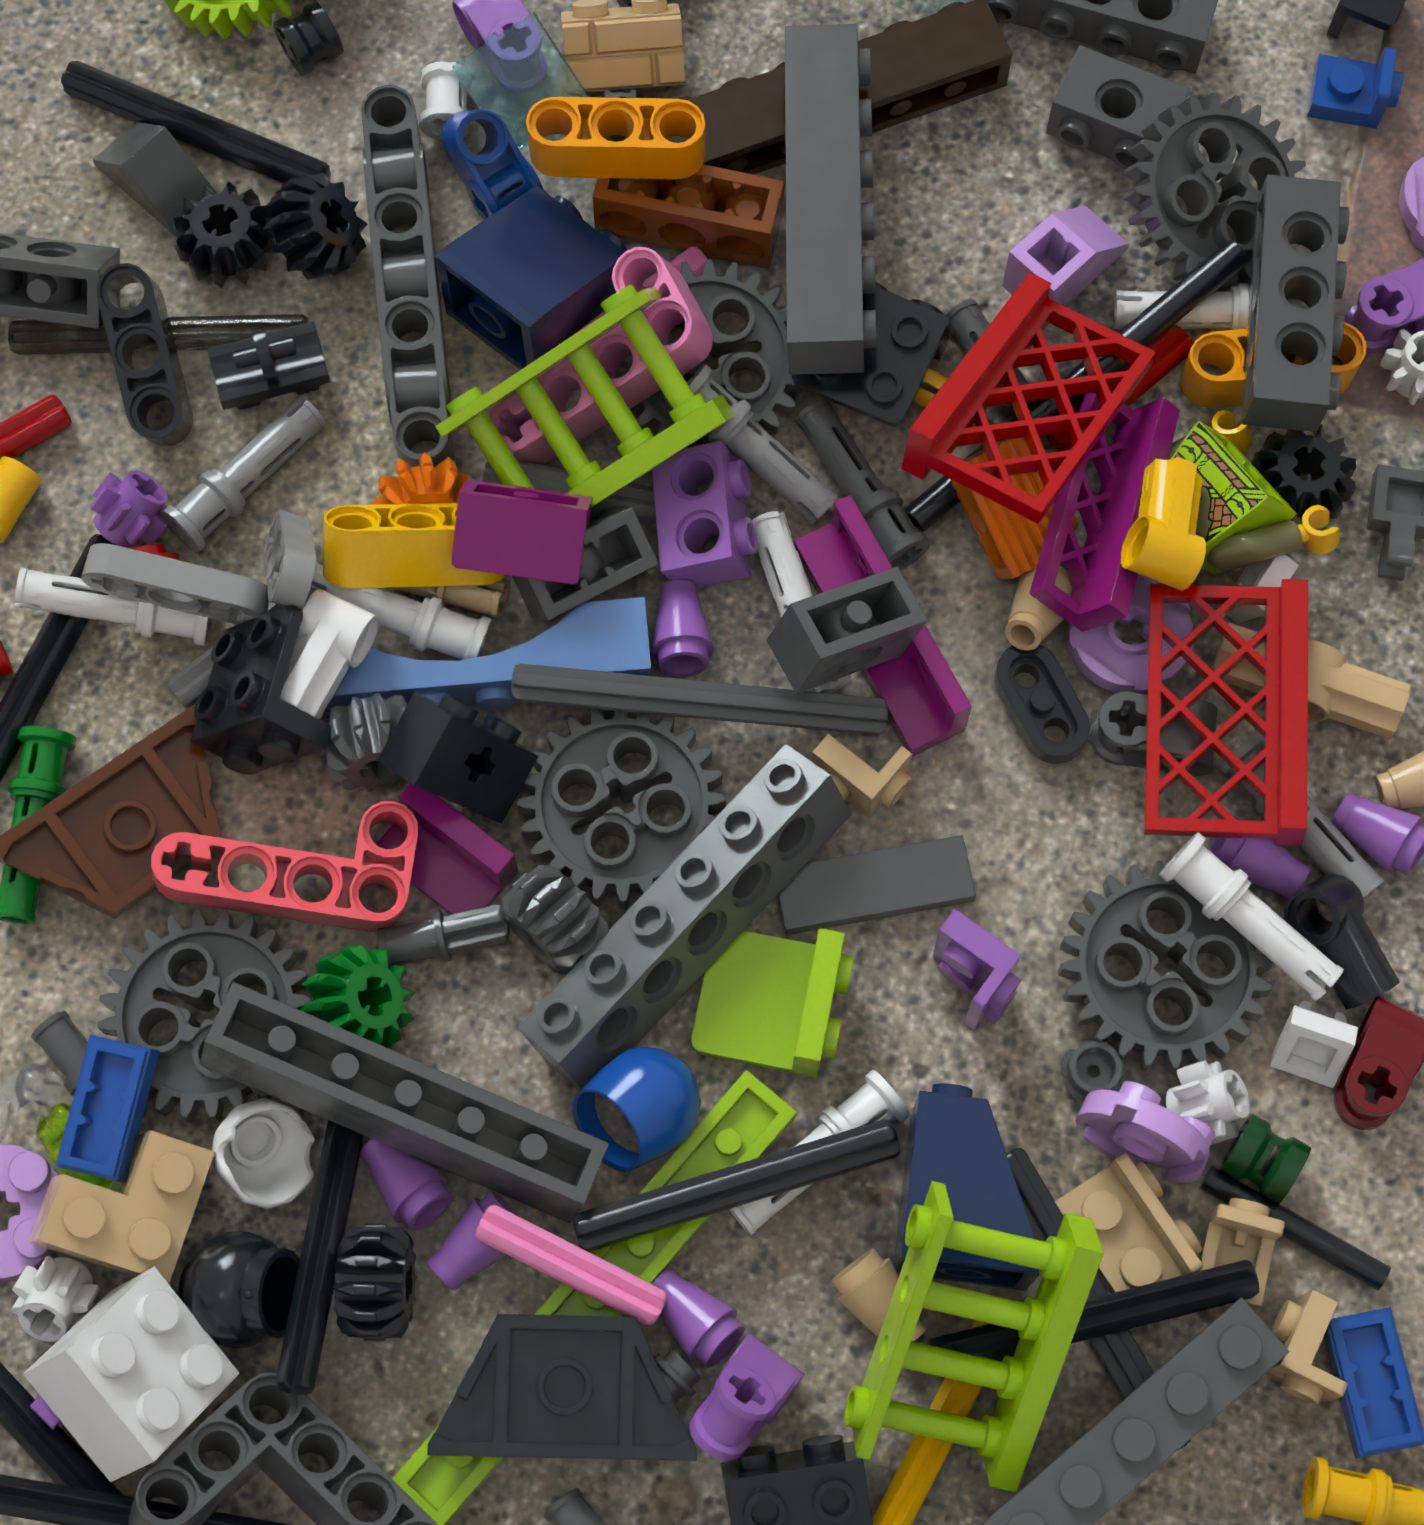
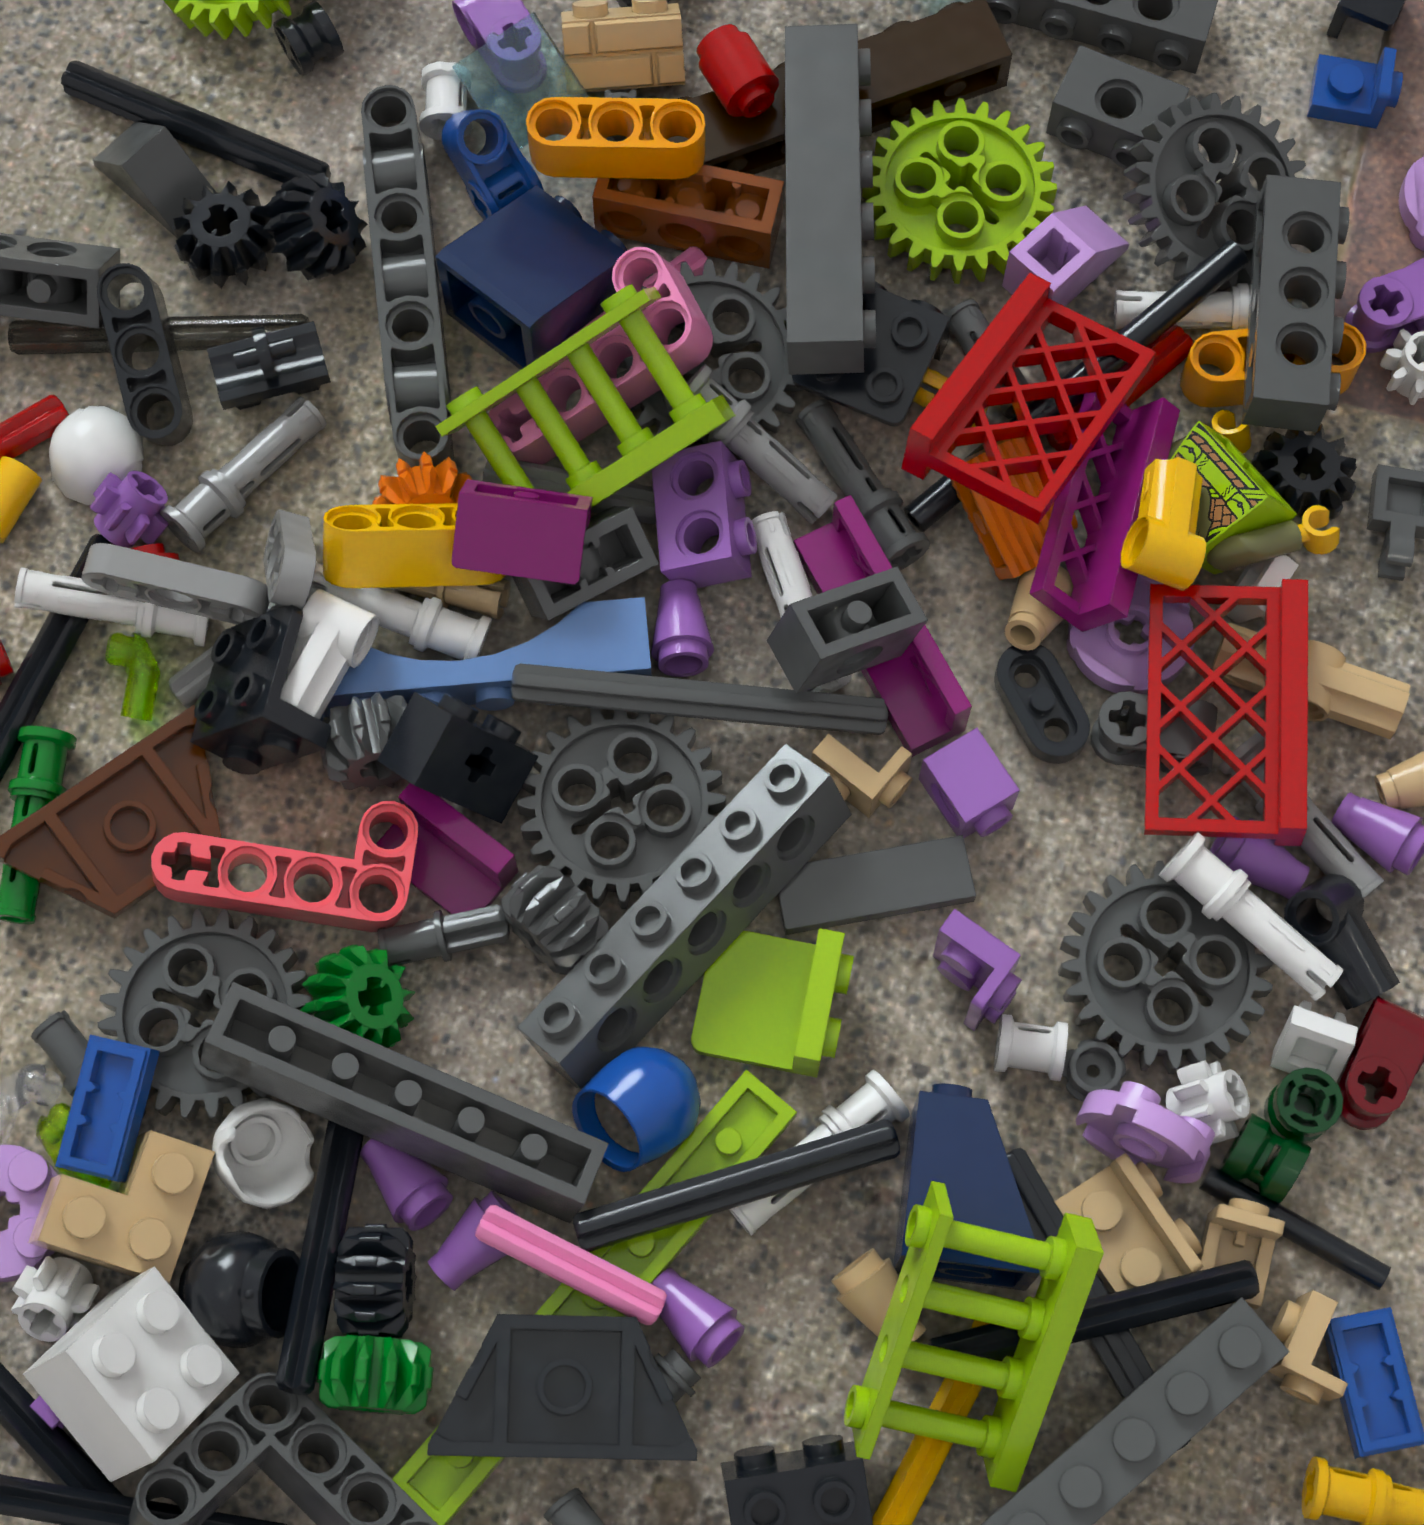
(89, 448): none -> white hair
(142, 672): none -> clear neon green arm
(375, 1374): none -> green gear
(737, 71): none -> red brick
(744, 1399): medium lavender piece -> none
(958, 189): none -> lime gear
(969, 785): none -> medium lavender brick
(1031, 1047): none -> white bush
(1293, 1113): none -> dark green wheel

